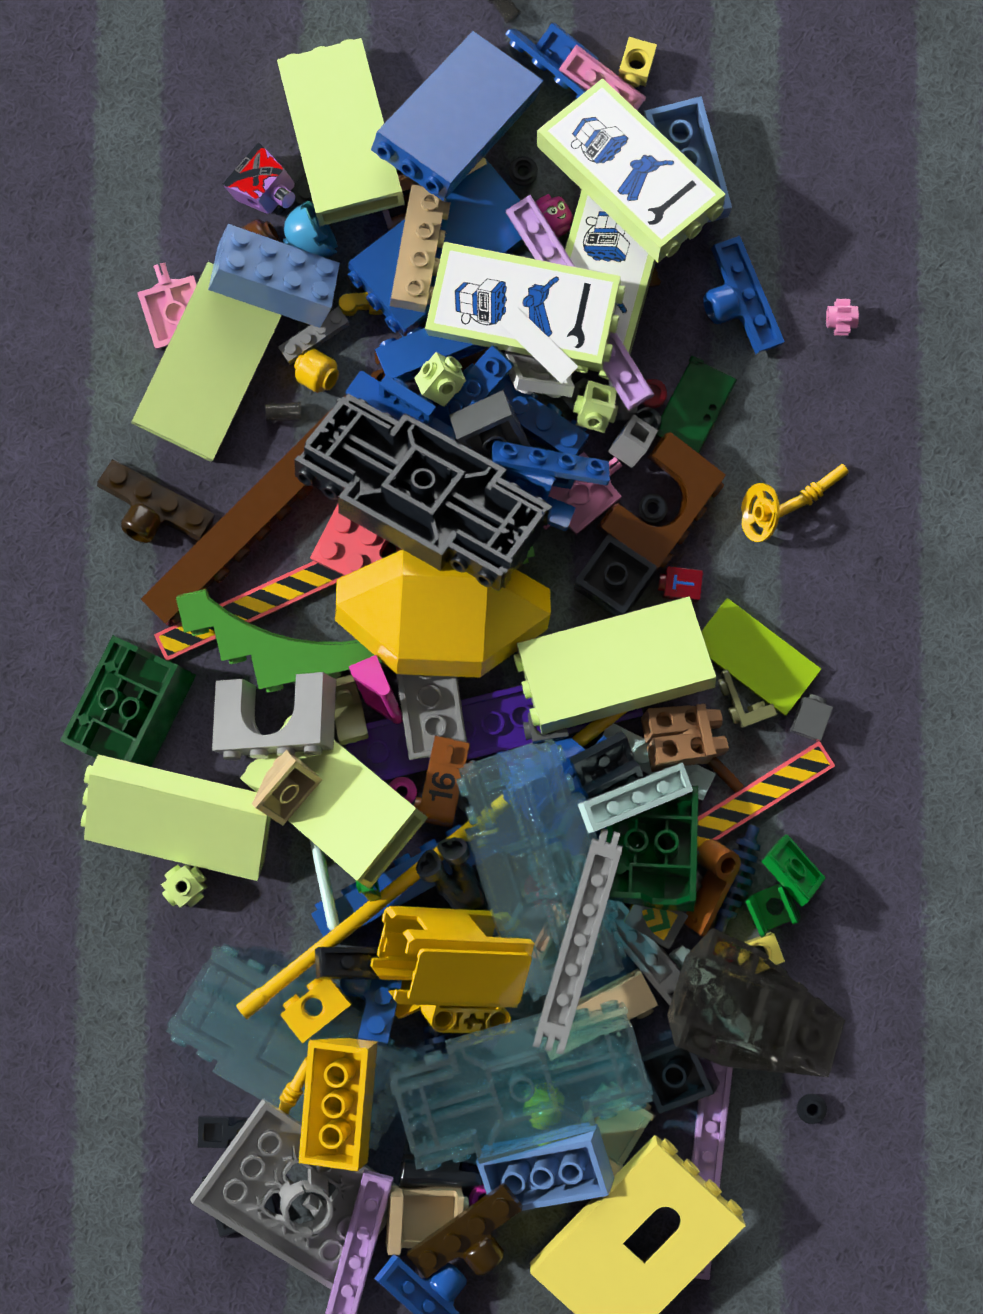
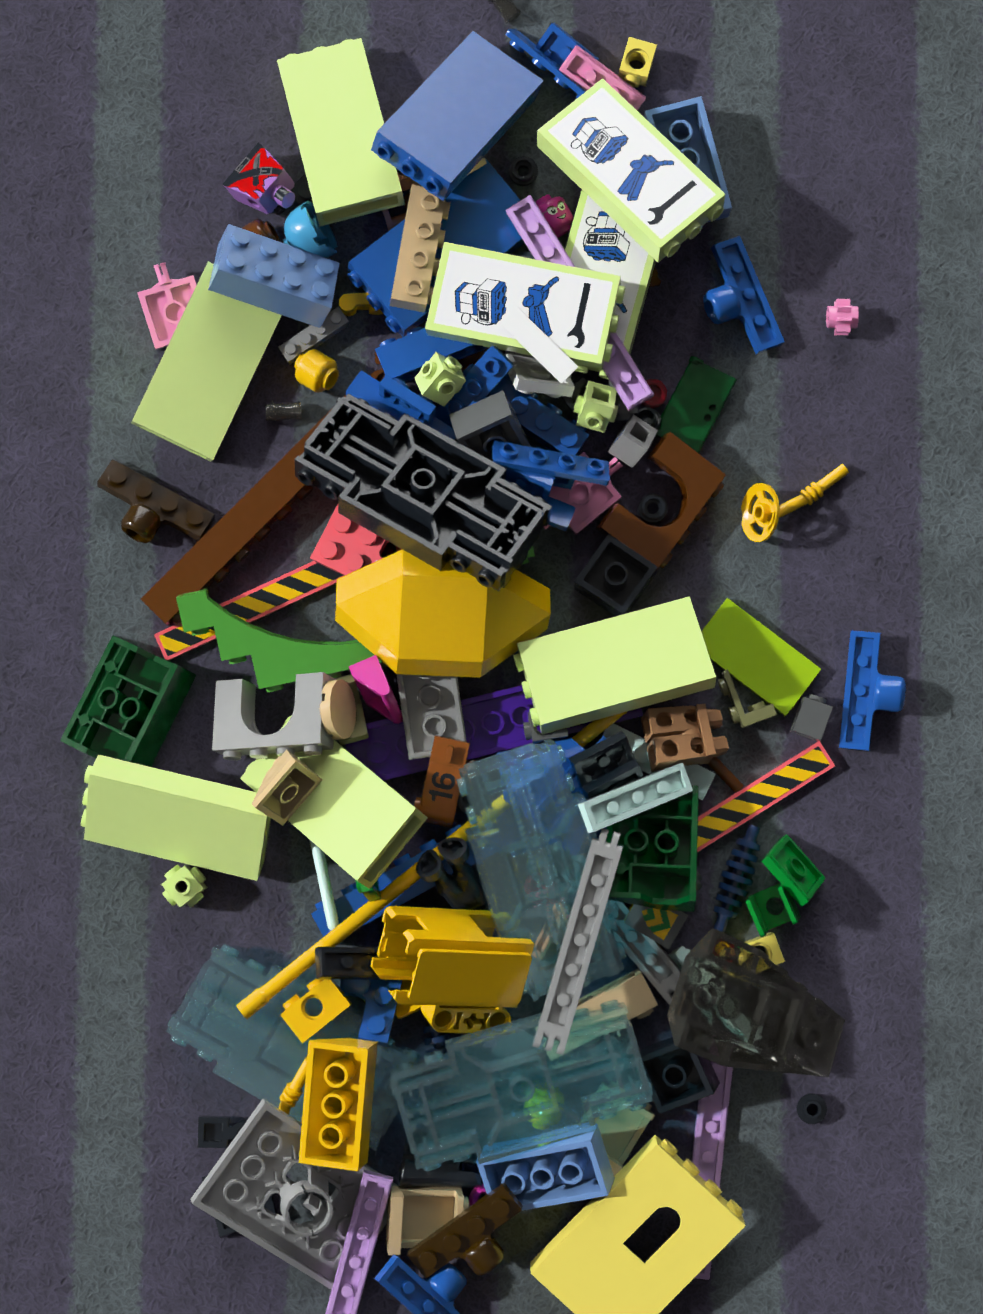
(338, 709): none -> tan tile
(409, 784): dark pink plate -> none
(681, 583): dark red brick -> none
(722, 869): dark orange door -> none
(866, 691): none -> blue plate

